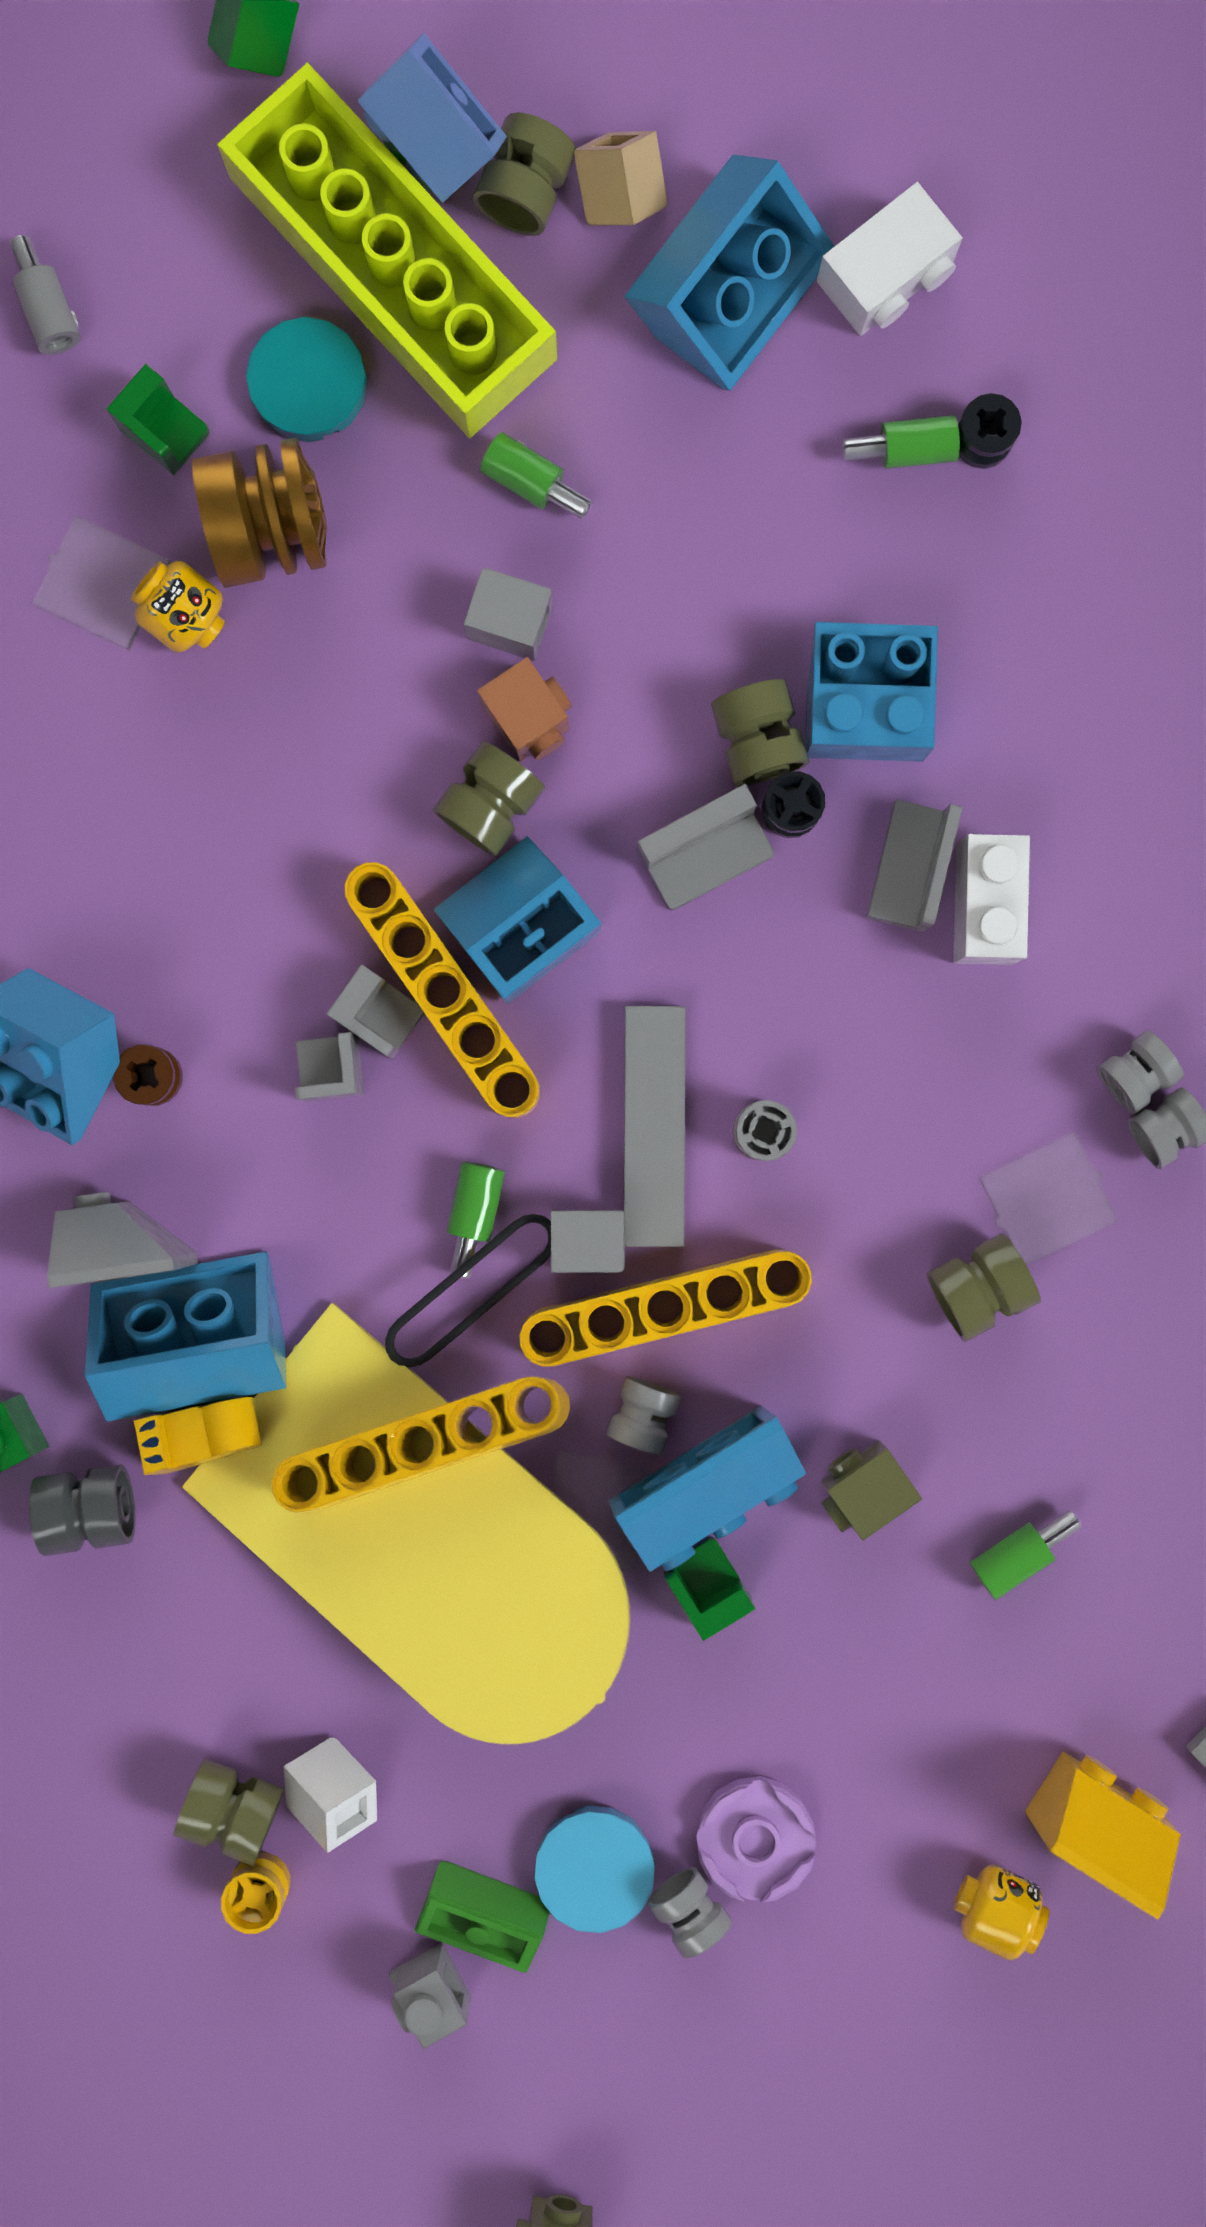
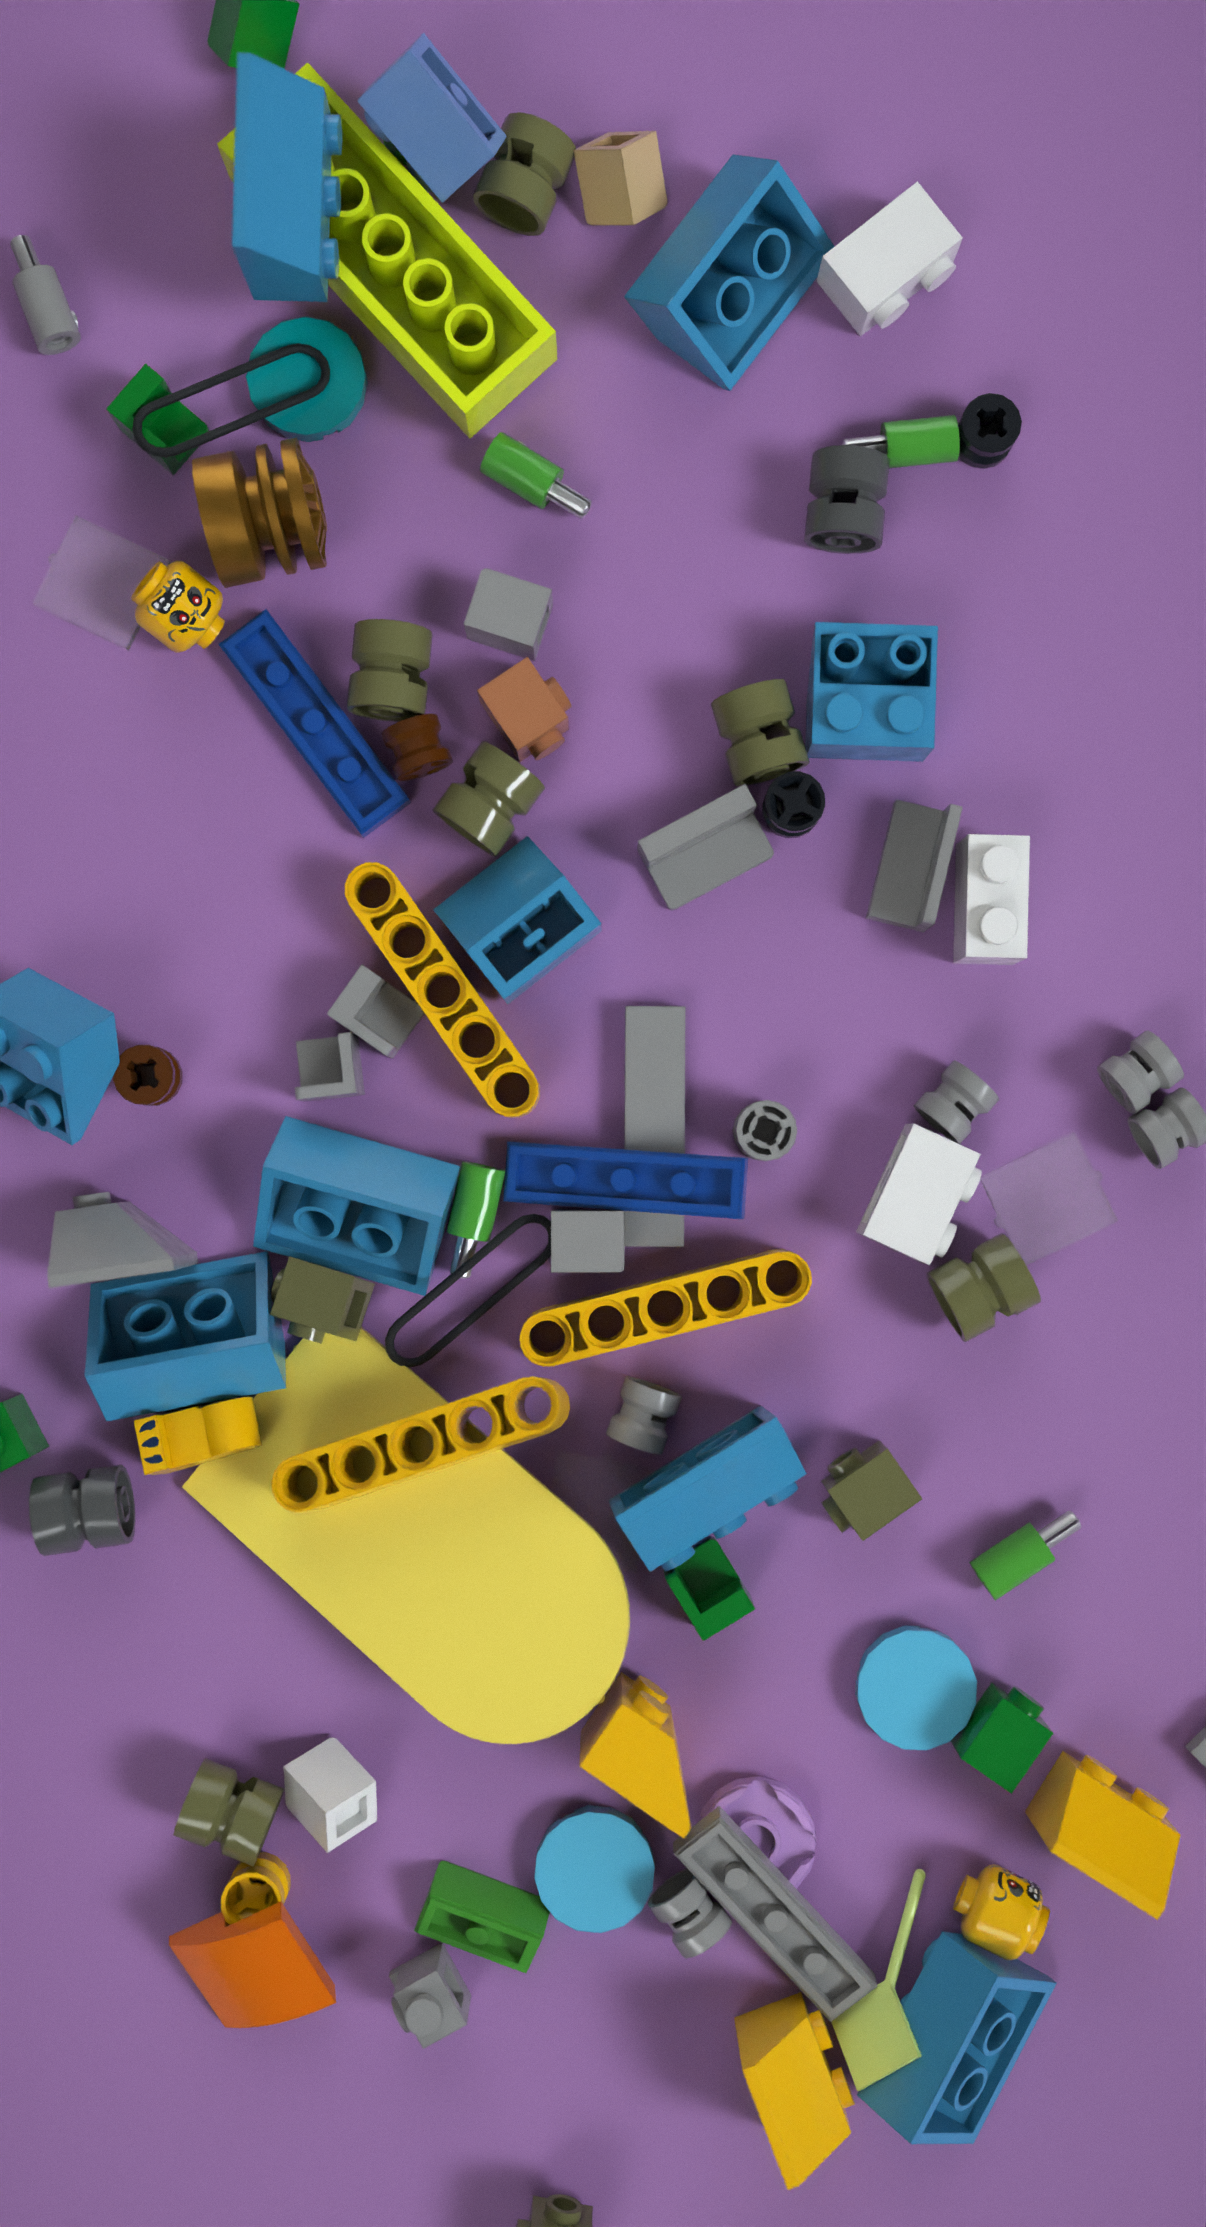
(223, 377): none -> black piece
(254, 1968): none -> orange slope
(284, 183): none -> dark azure slope
(315, 723): none -> blue tile
(320, 1300): none -> olive brick
(354, 1205): none -> dark azure slope
(390, 668): none -> olive wheel
(416, 747): none -> reddish brown wheel
(626, 1180): none -> blue tile
(636, 1751): none -> yellow slope
(774, 1914): none -> light grey tile
(793, 2084): none -> yellow slope
(847, 489): none -> dark grey wheel
(875, 2029): none -> yellowish green piece
(916, 1688): none -> medium azure tile
(920, 1194): none -> white brick
(956, 1102): none -> light grey wheel
(970, 2027): none -> dark azure slope
(1003, 1735): none -> green brick

